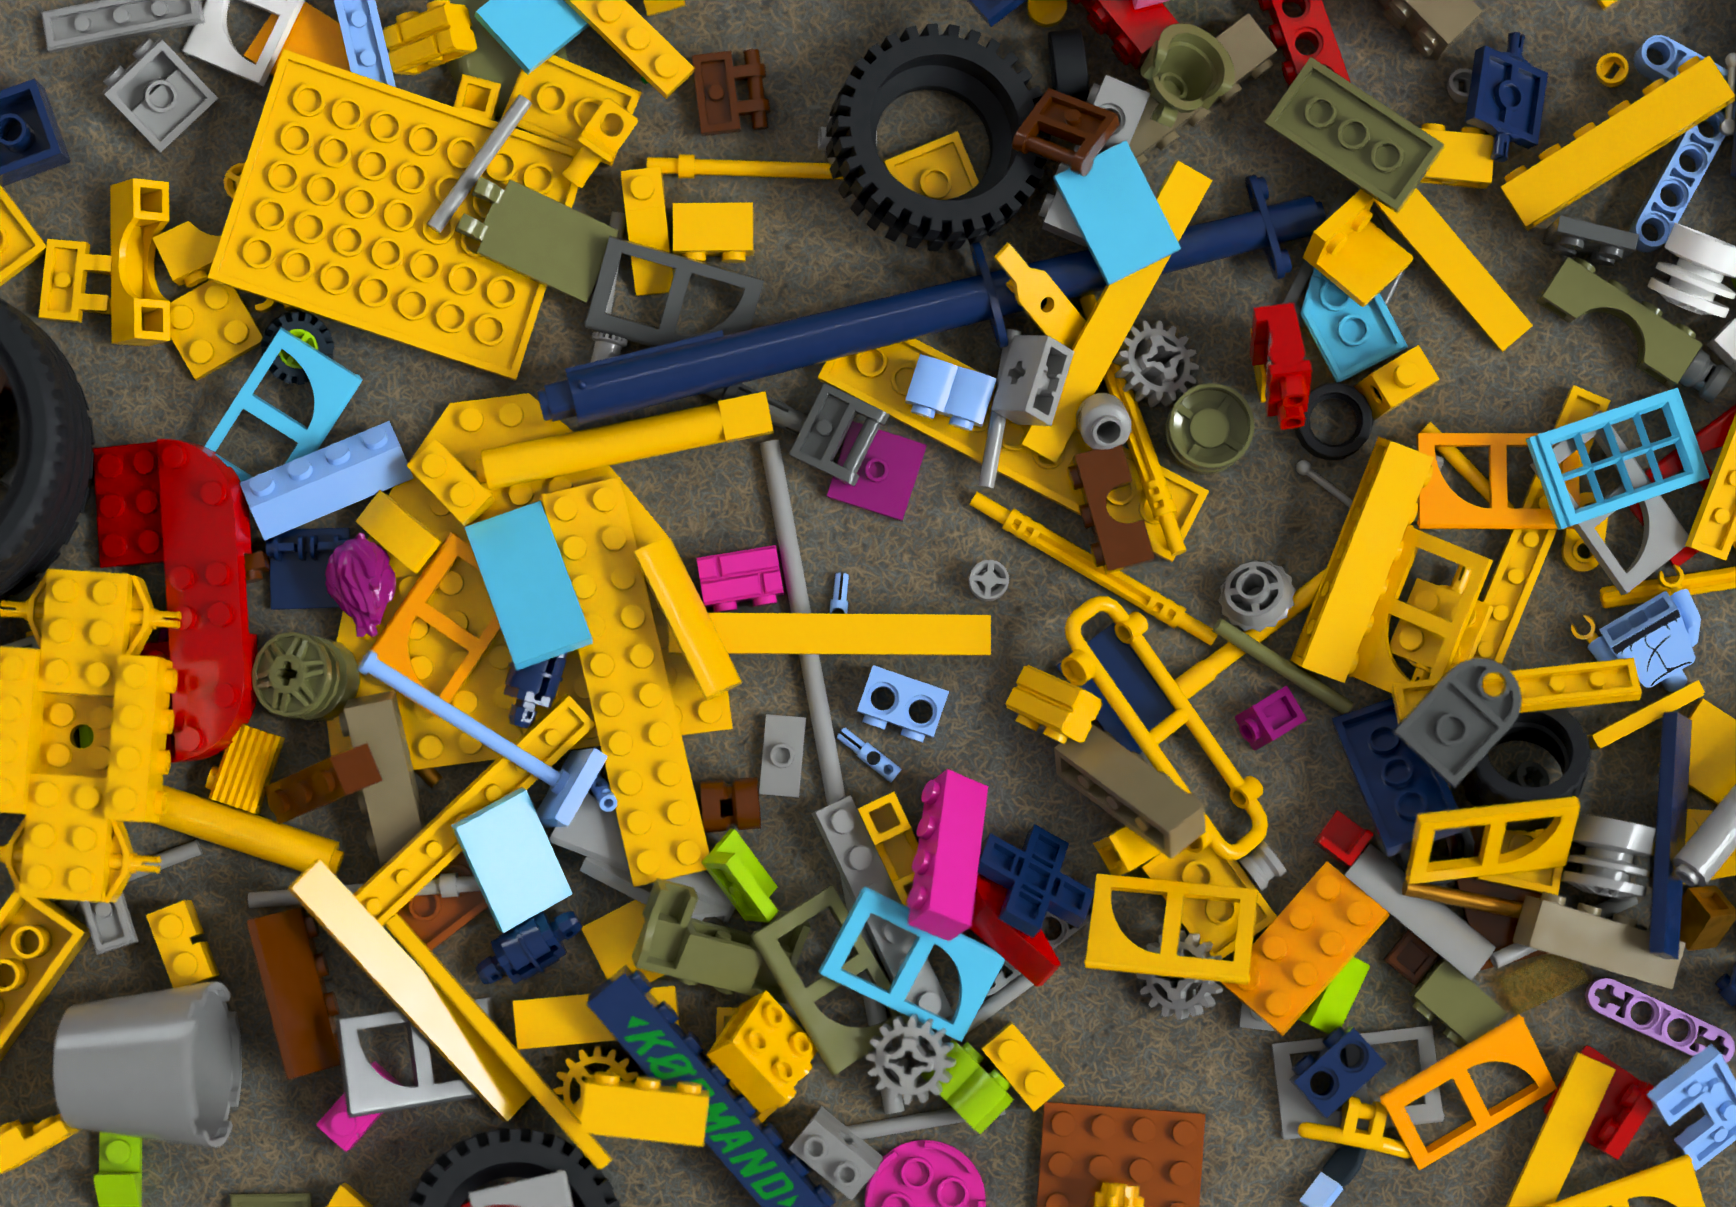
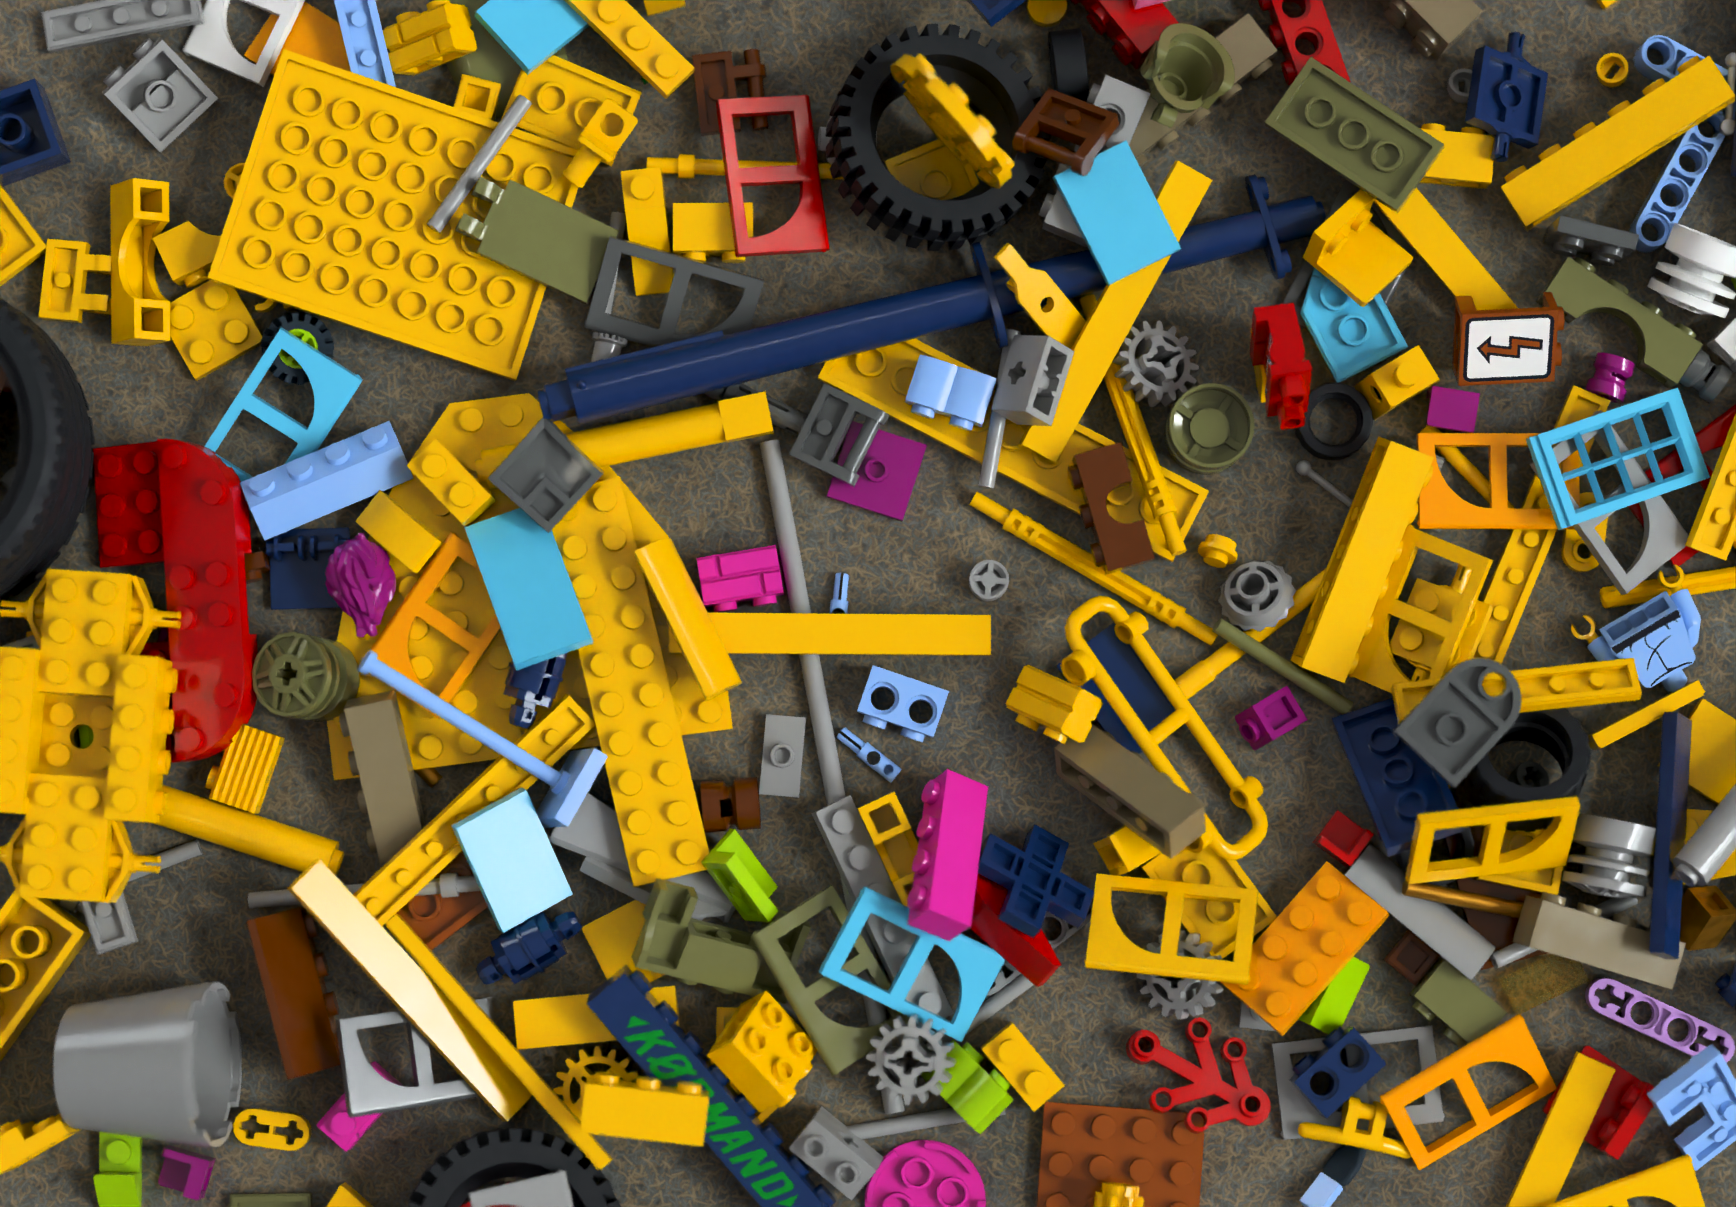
(173, 931): yellow piece -> none
(186, 1171): none -> magenta panel
(273, 1119): none -> yellow beam
(322, 783): reddish brown arch -> none
(546, 474): none -> dark grey plate
(603, 794): light blue pin -> none
(807, 227): none -> window
(951, 121): none -> yellow plate
(1103, 421): light grey head -> none
(1205, 1079): none -> red plant
(1218, 550): none -> yellow plate
(1262, 866): light grey wheel -> none
(1452, 409): none -> magenta panel
(1506, 343): none -> panel
(1610, 377): none -> magenta wheel

